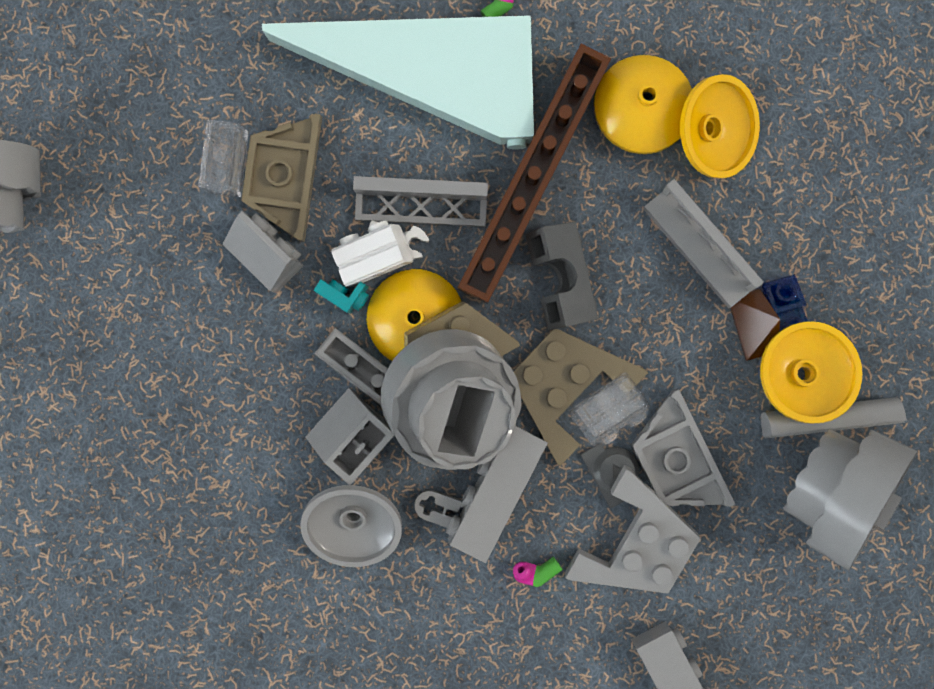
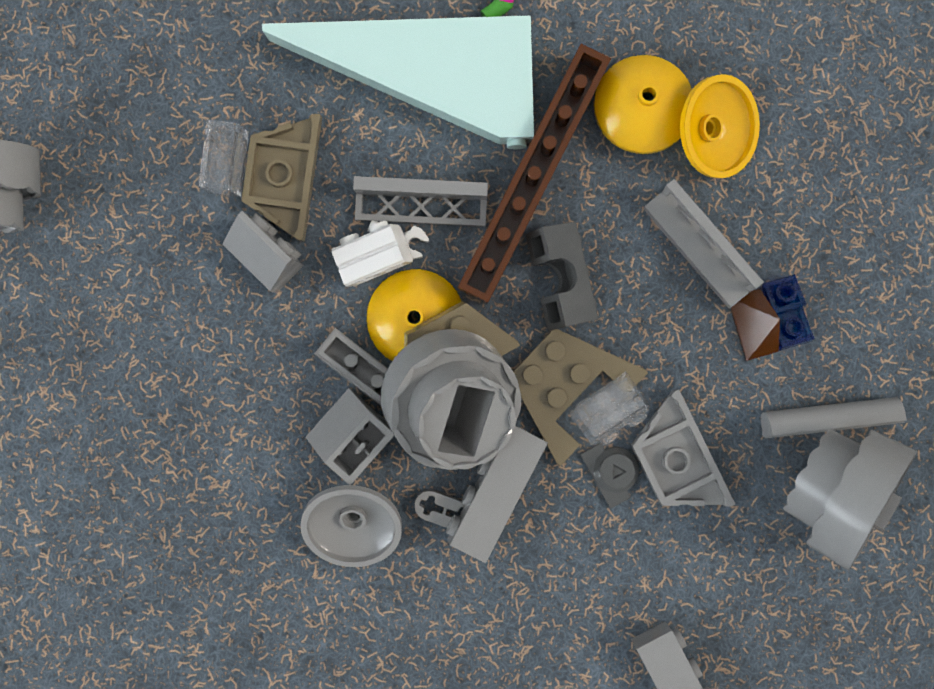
(337, 295): teal bracket -> none
(534, 574): arm -> none
(650, 550): light grey wing -> none
(829, 366): yellow dish -> none

